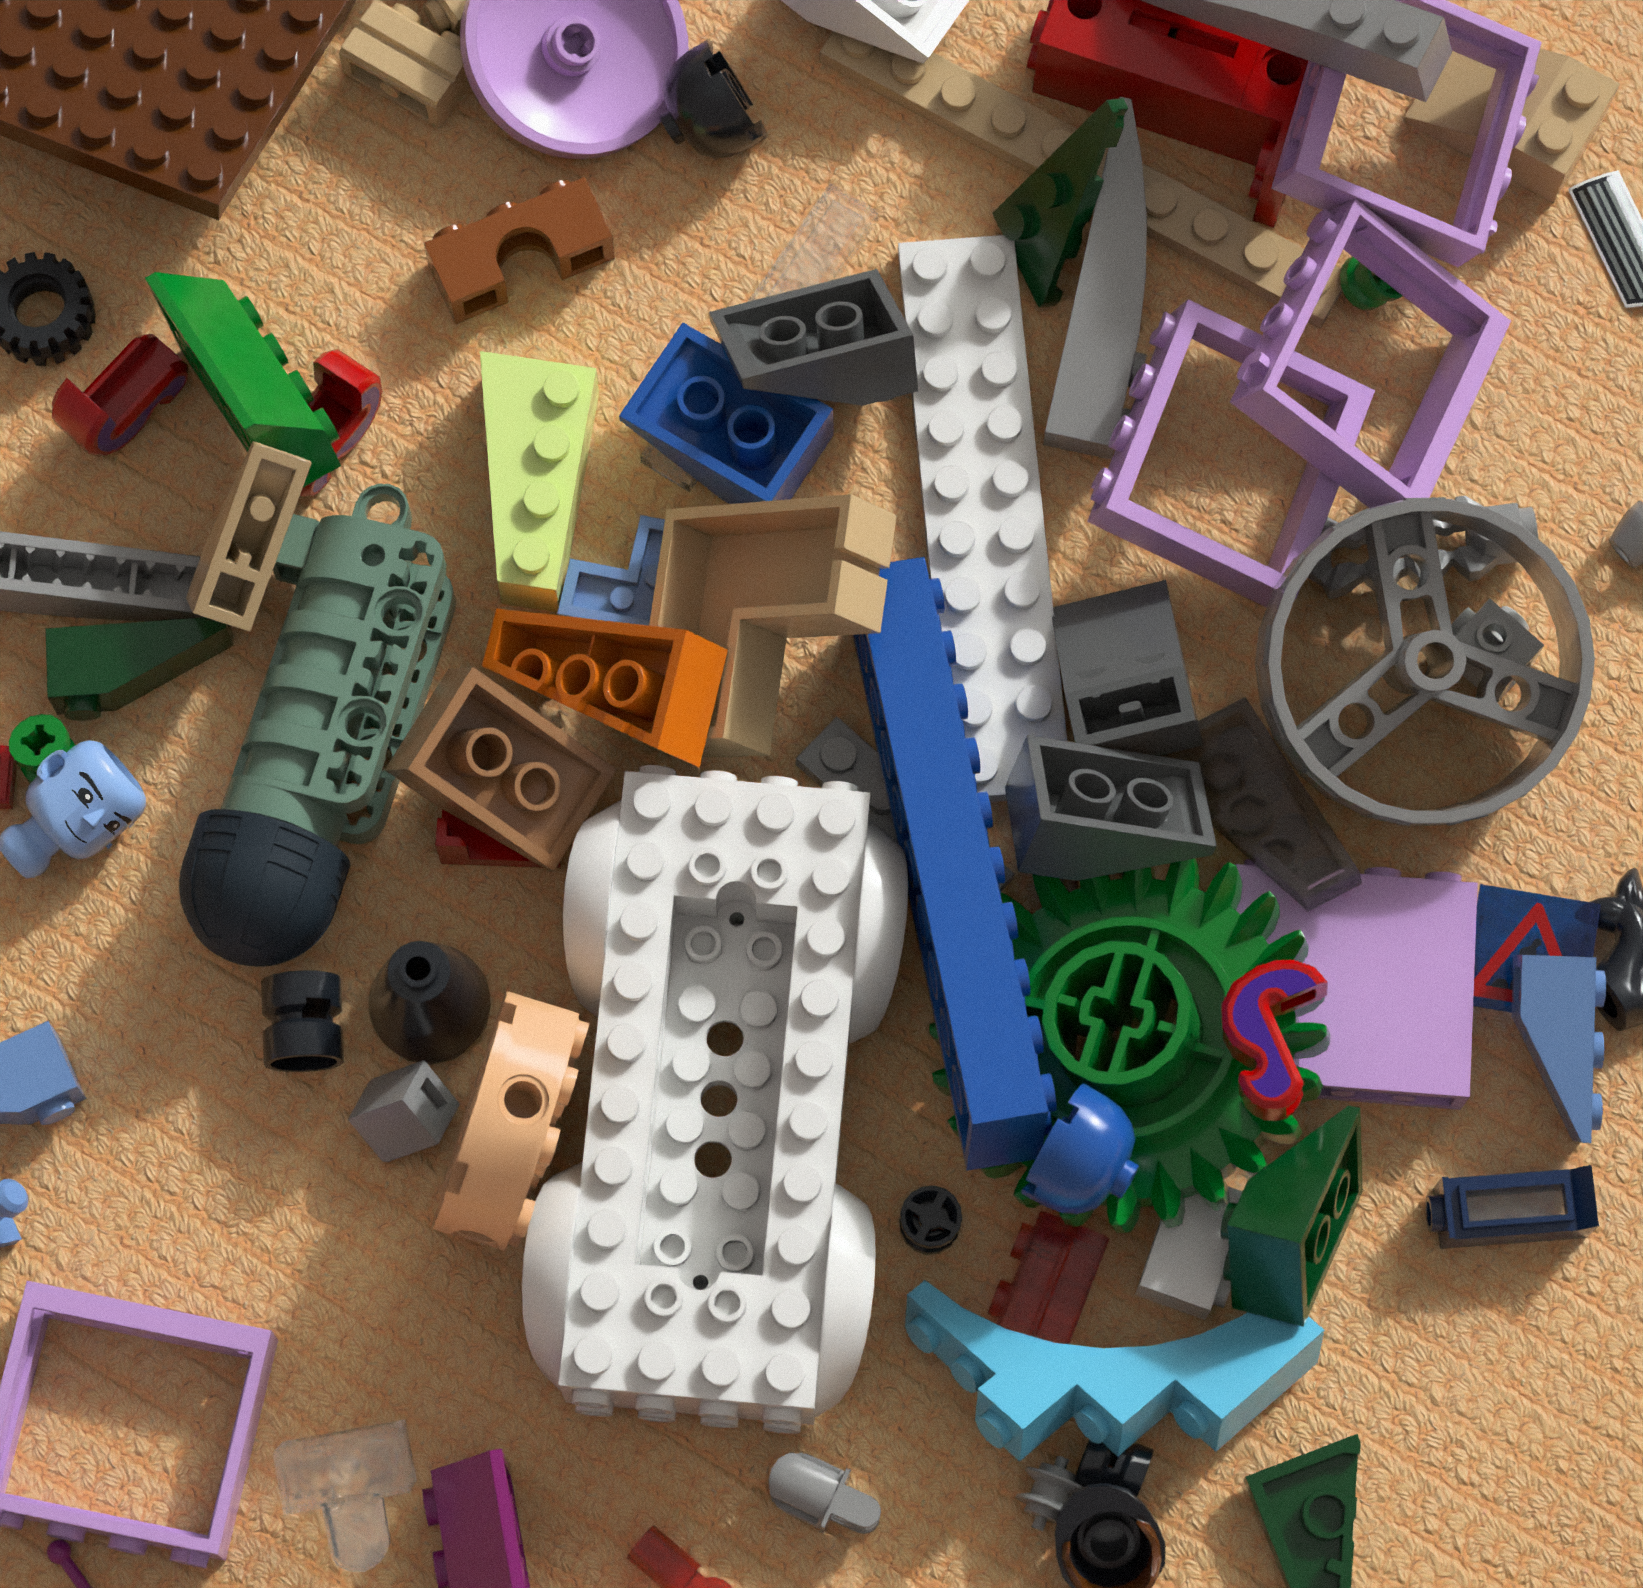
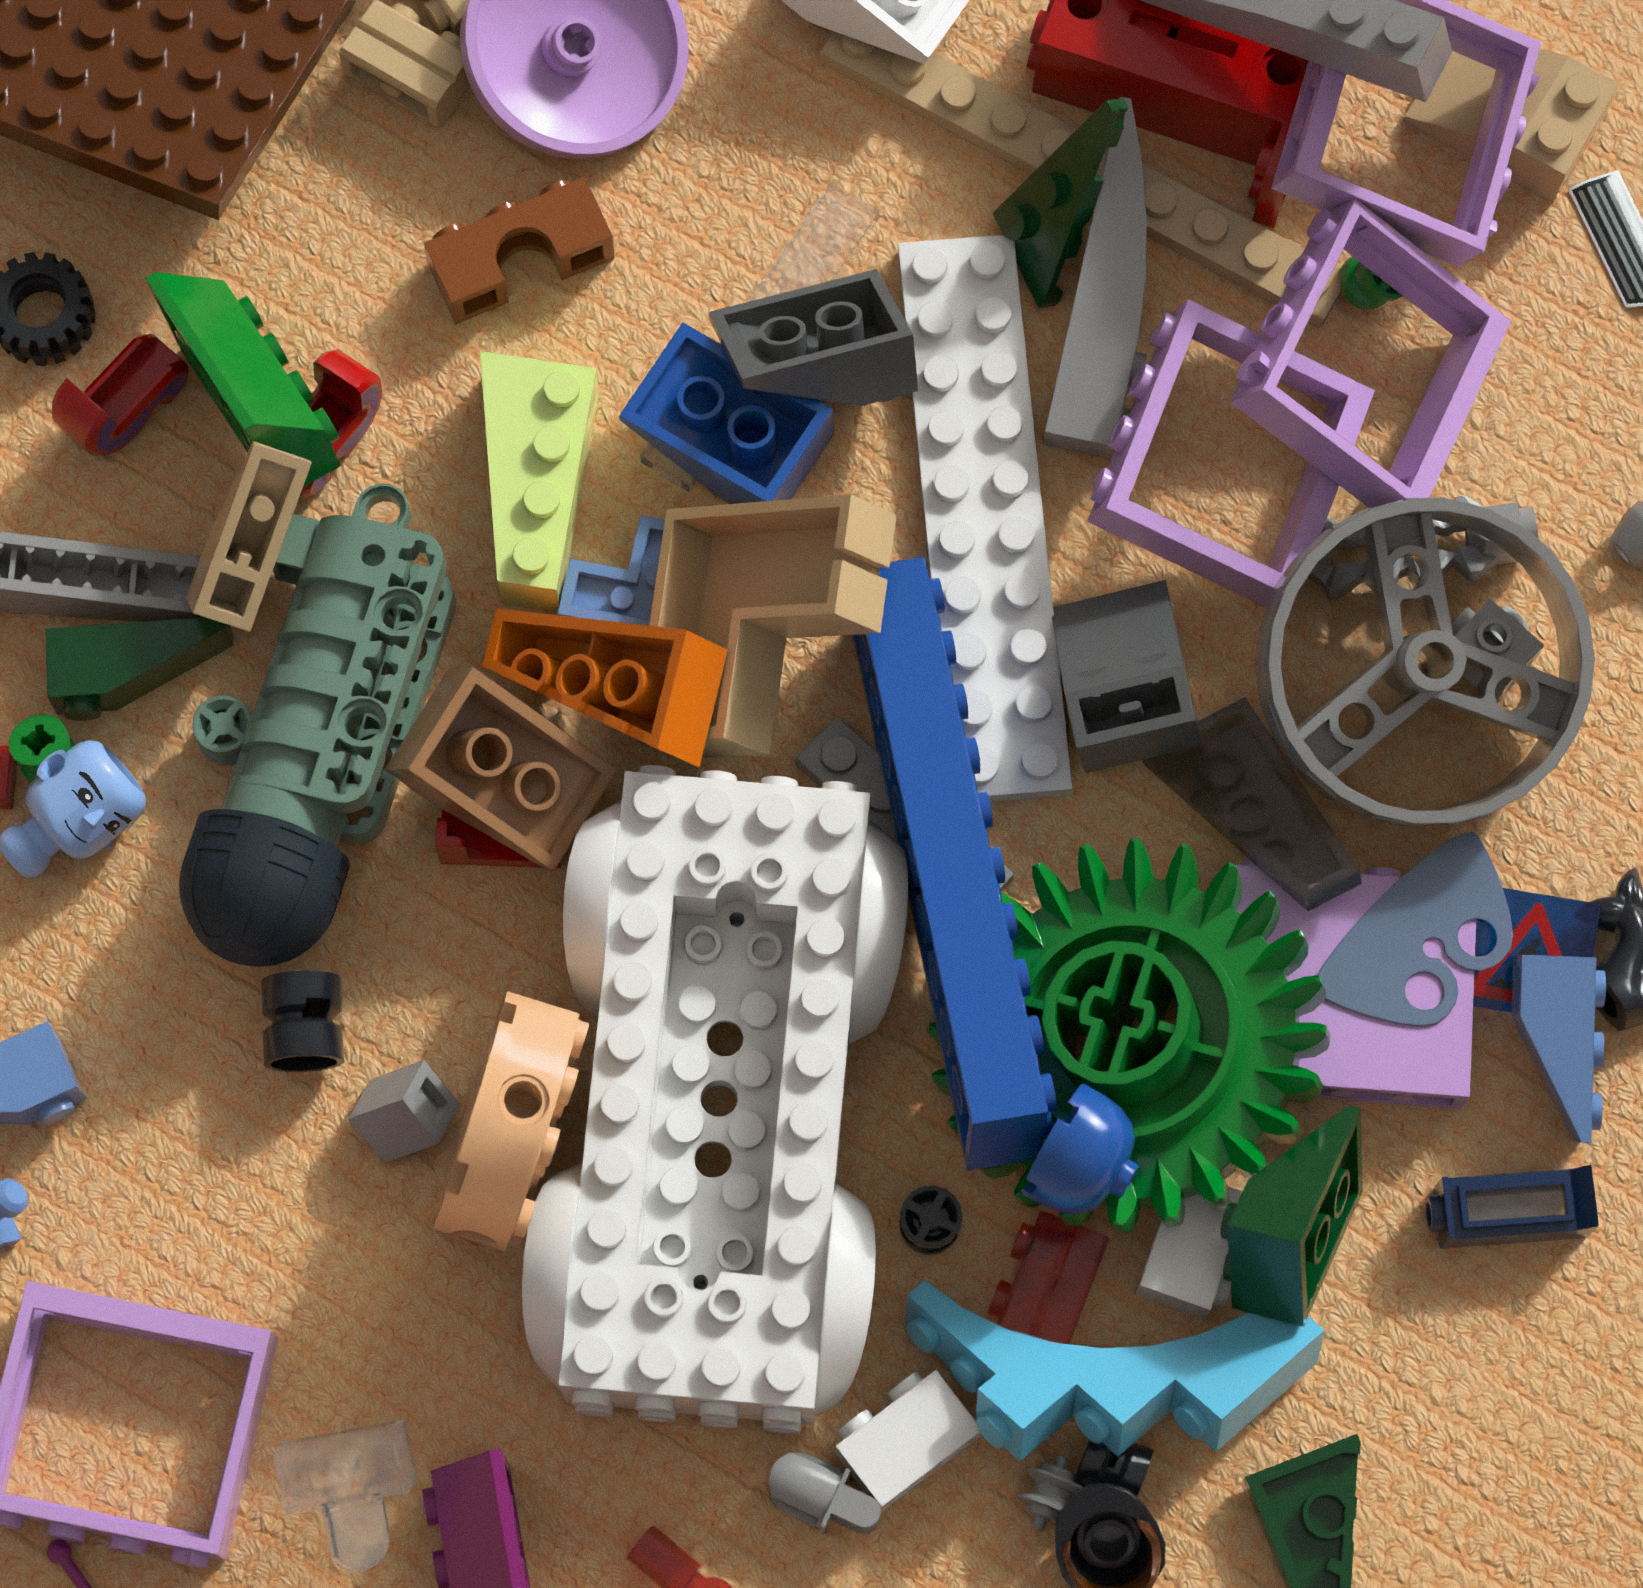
(218, 719): none -> sand green wheel
(429, 1002): black cone -> none
(708, 105): black cylinder -> none
(906, 1439): none -> white brick
(1104, 810): dark grey slope -> none
(1255, 1039): red animal -> none
(1428, 902): none -> sand blue piece

